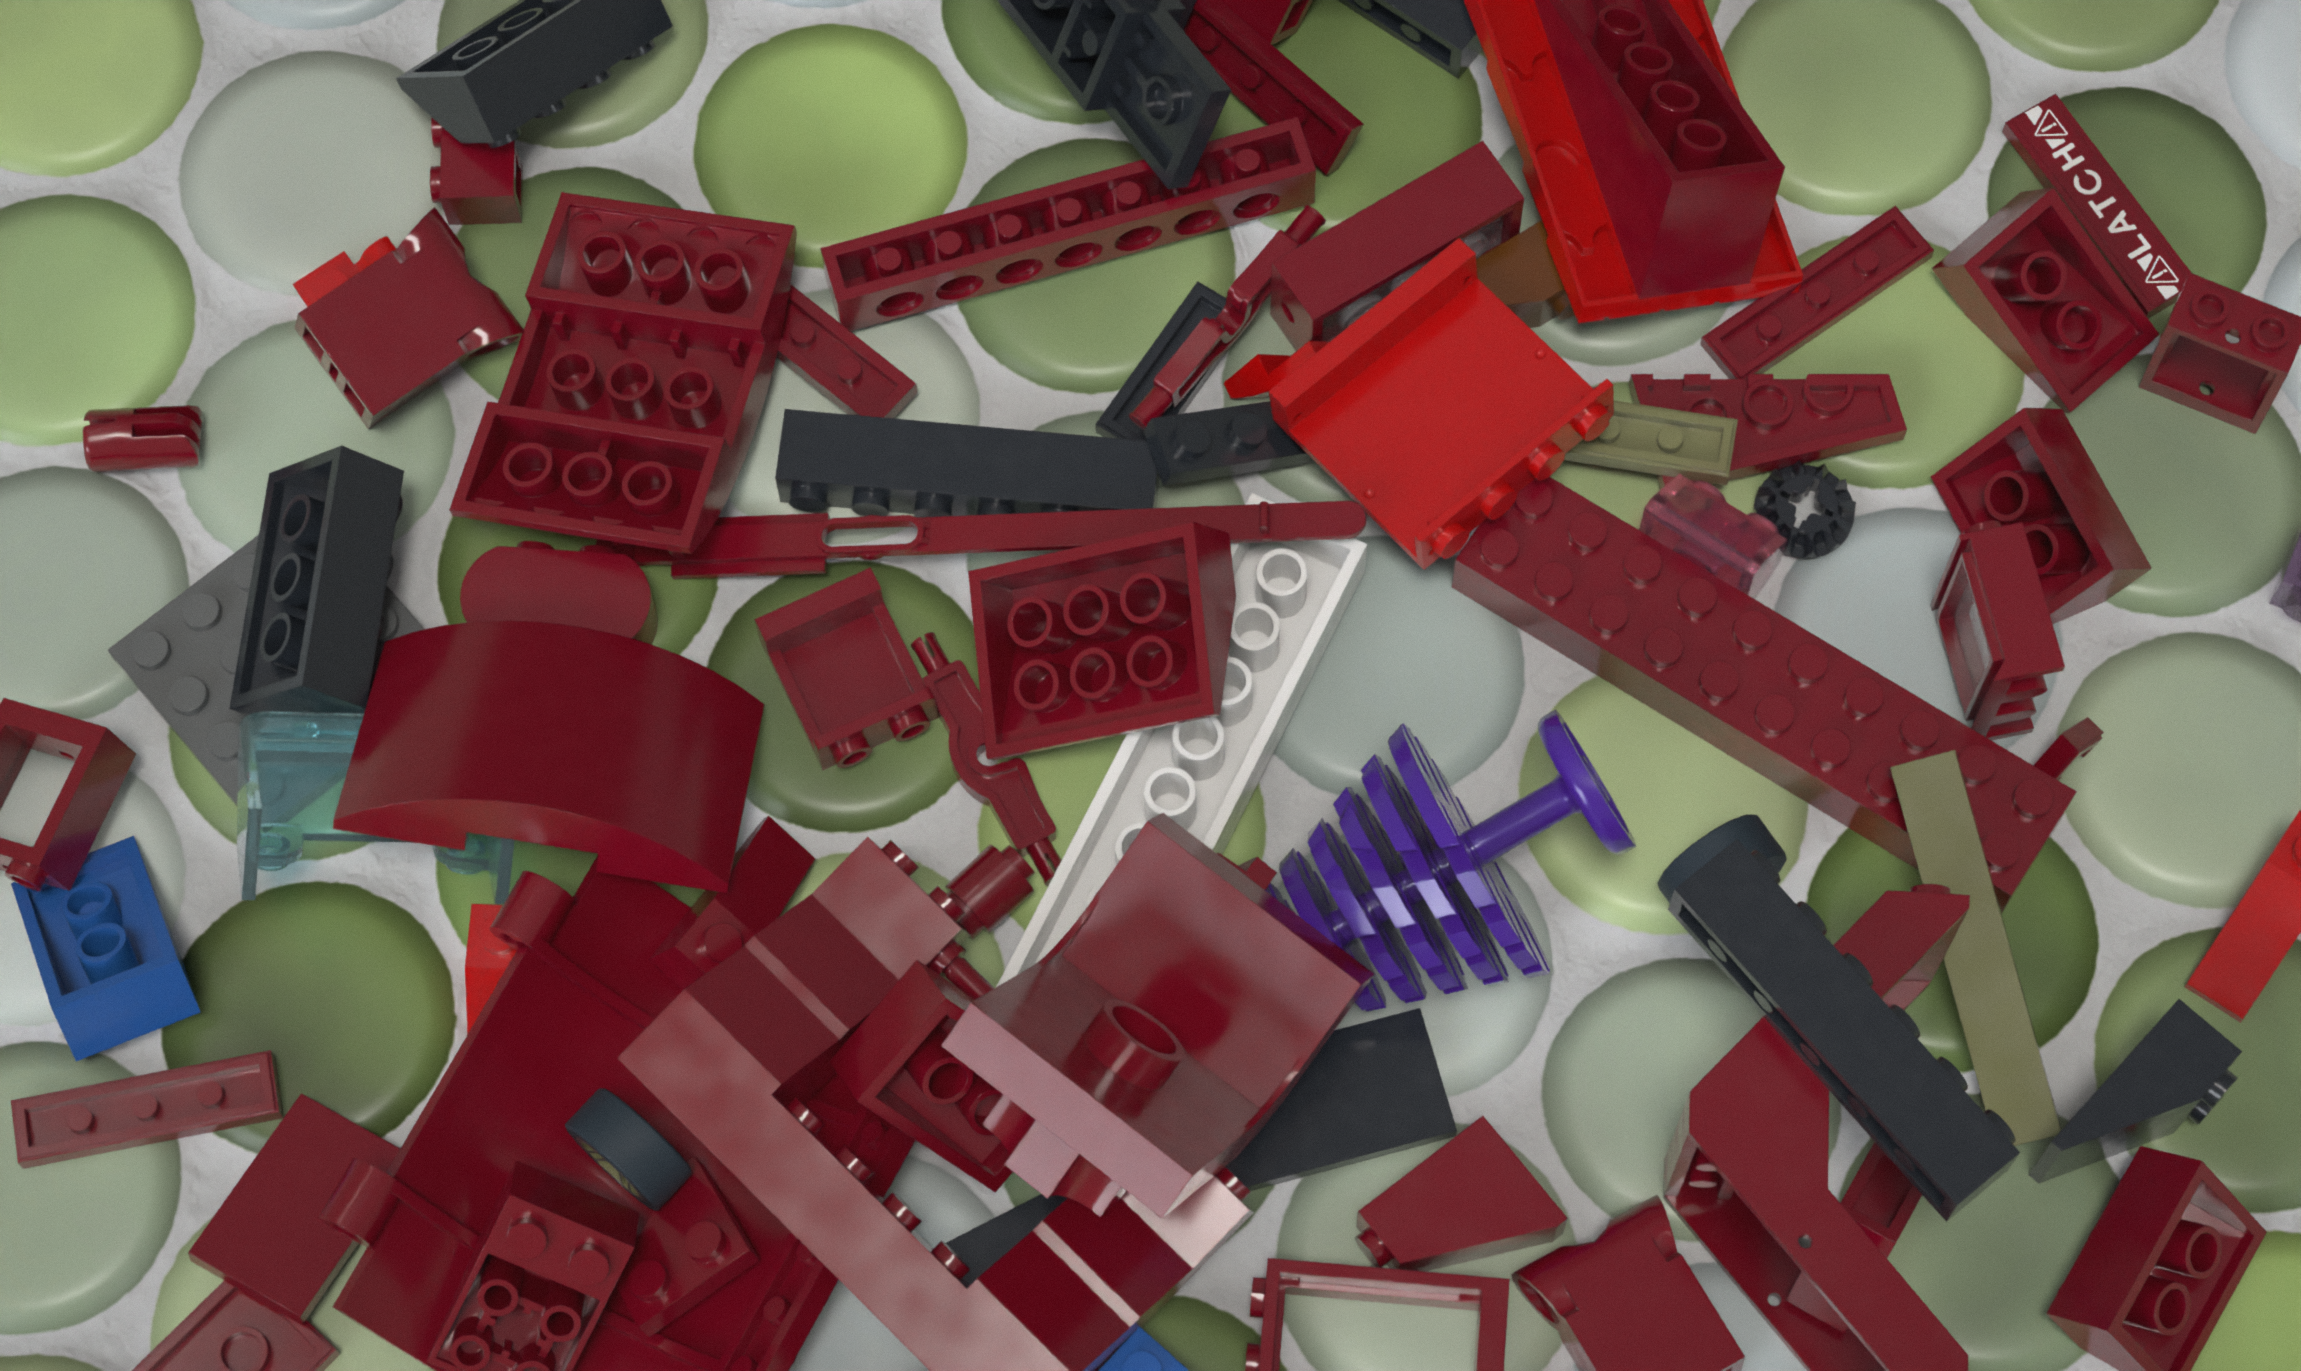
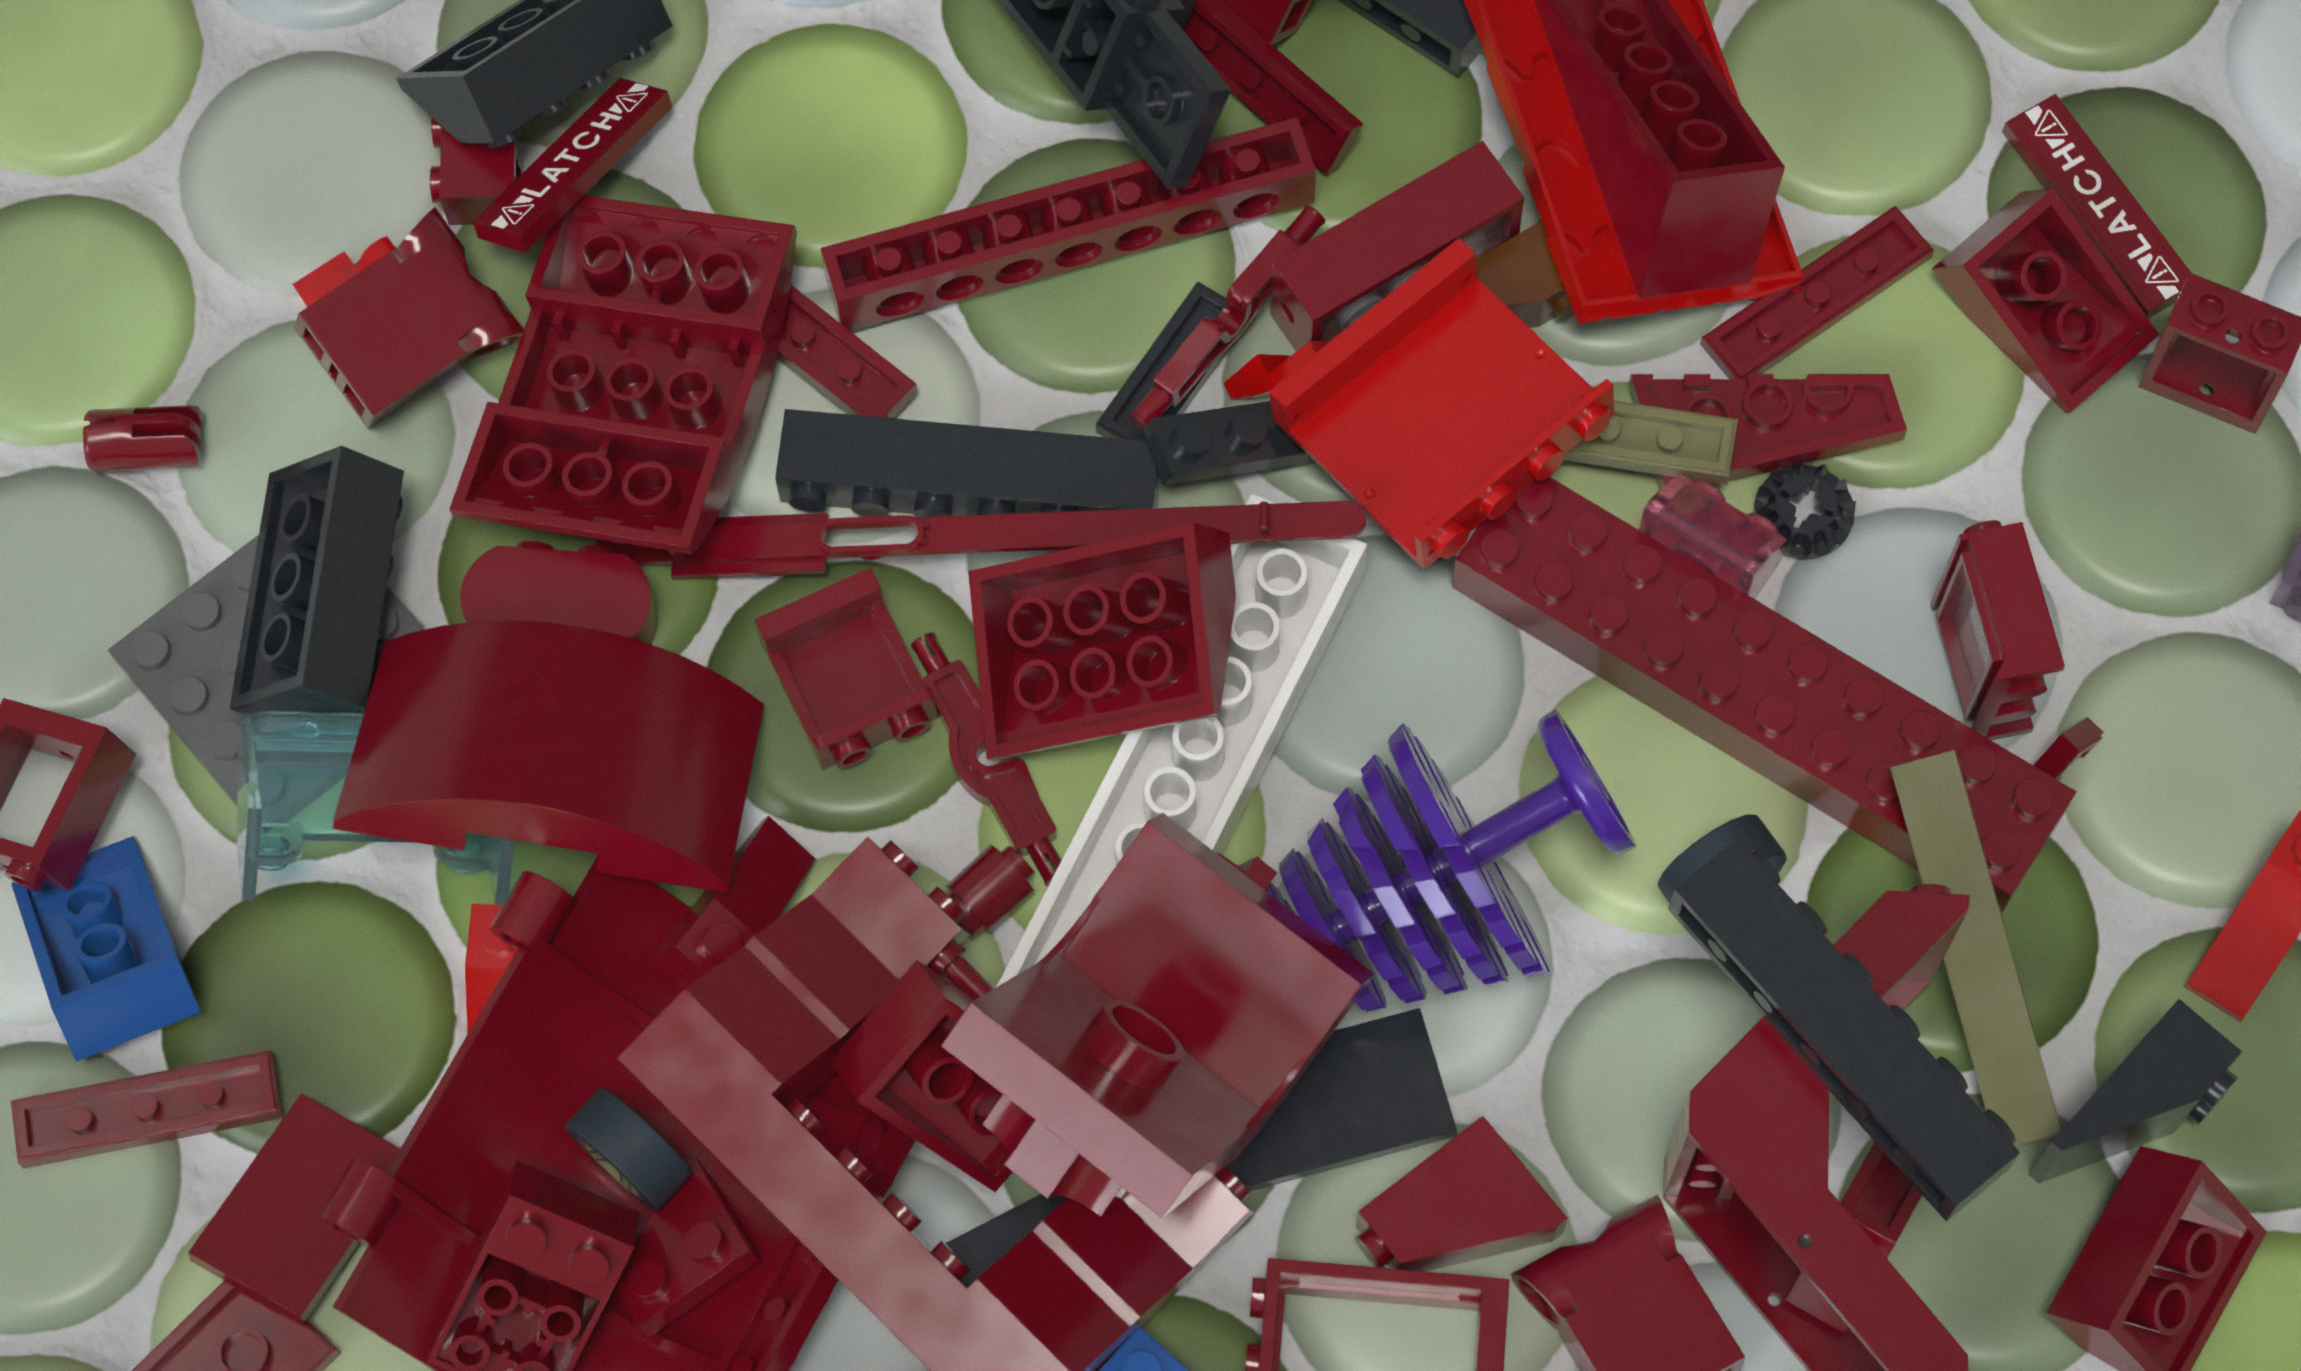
(572, 165): none -> dark red tile
(2042, 476): dark red slope -> none

